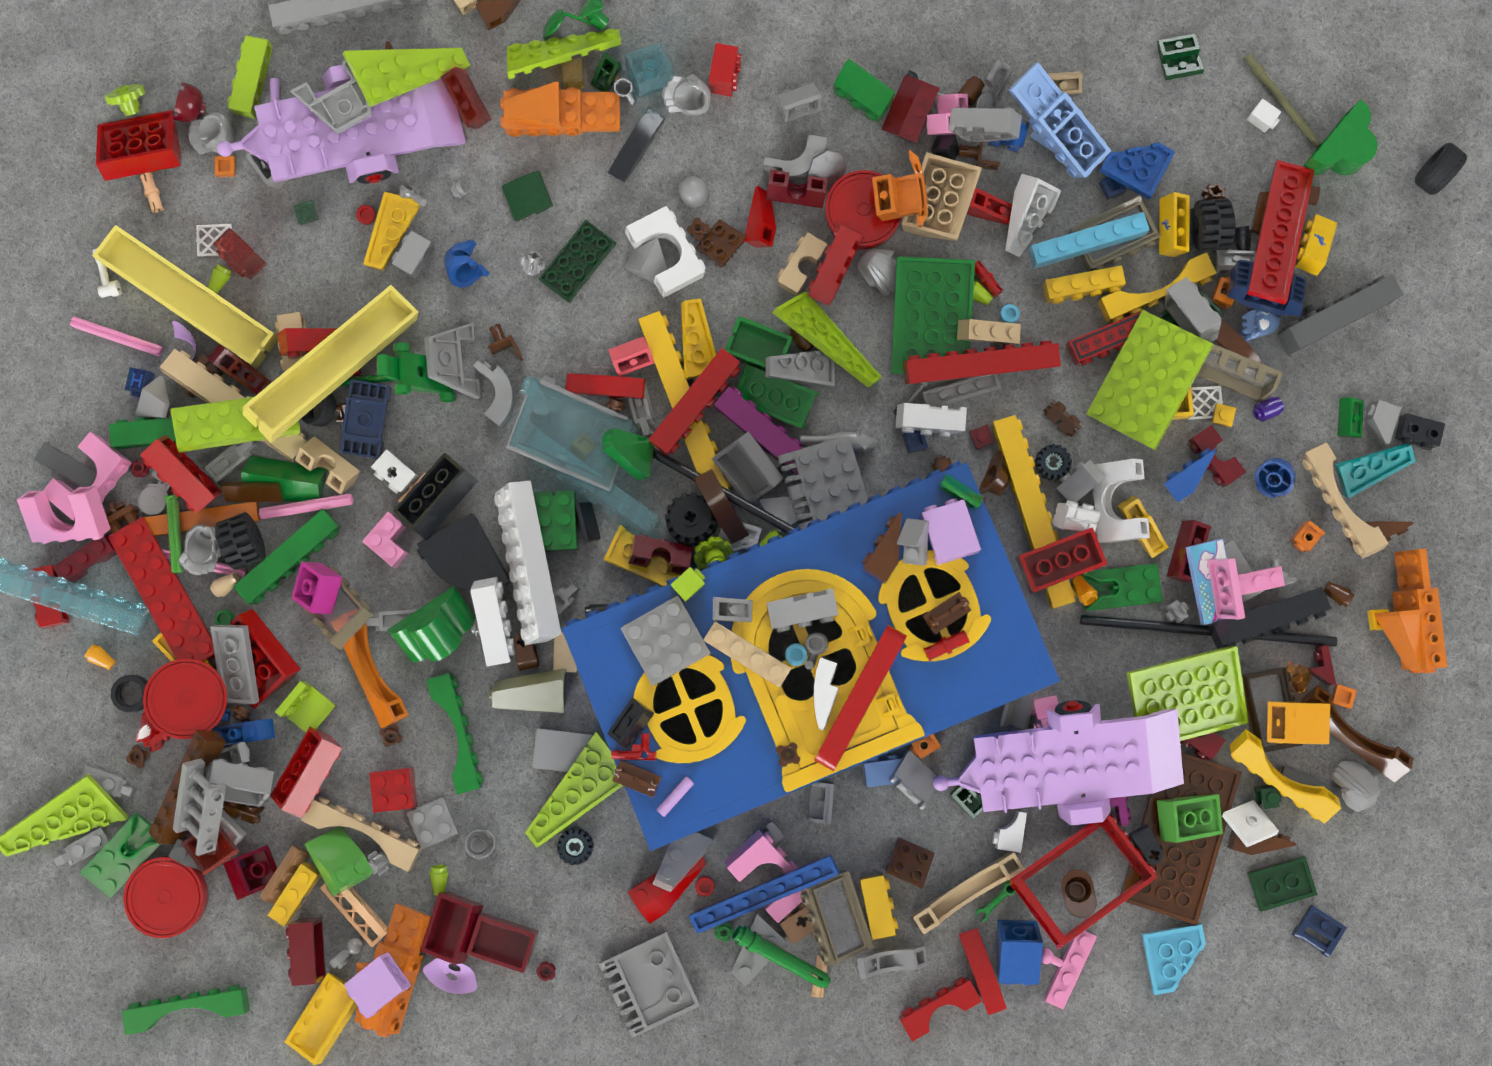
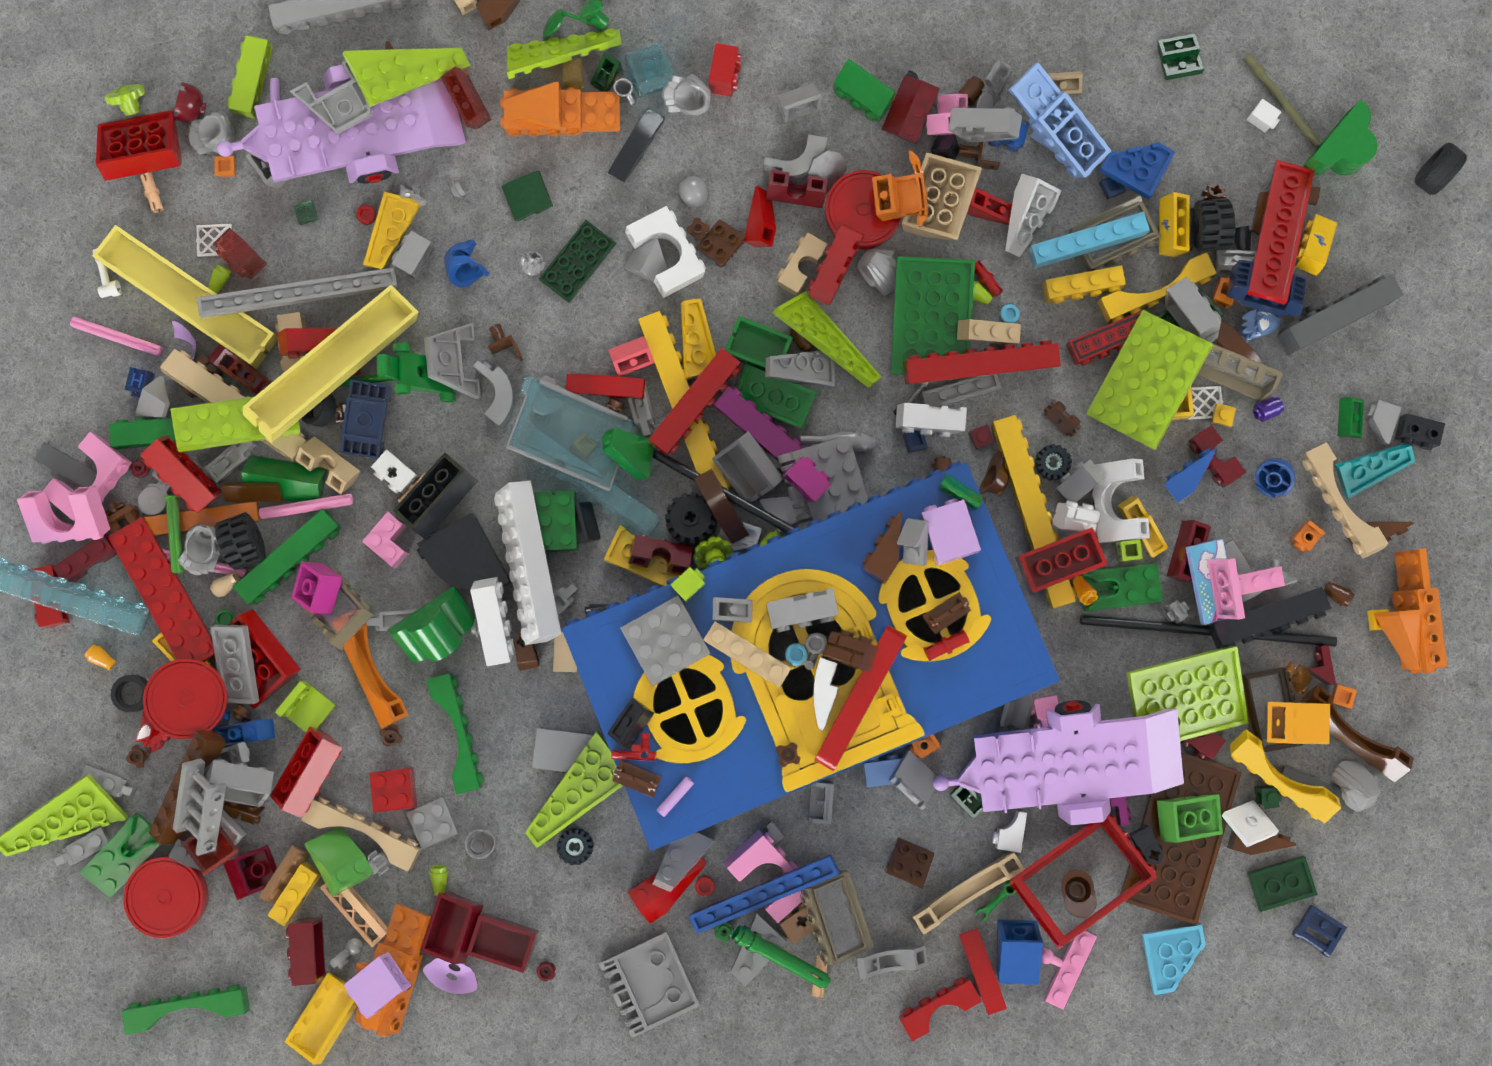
(296, 293): none -> light grey plate
(531, 692): slope -> none
(807, 479): none -> dark pink brick
(850, 651): none -> reddish brown brick
(878, 906): yellow brick -> none
(1129, 550): none -> lime brick

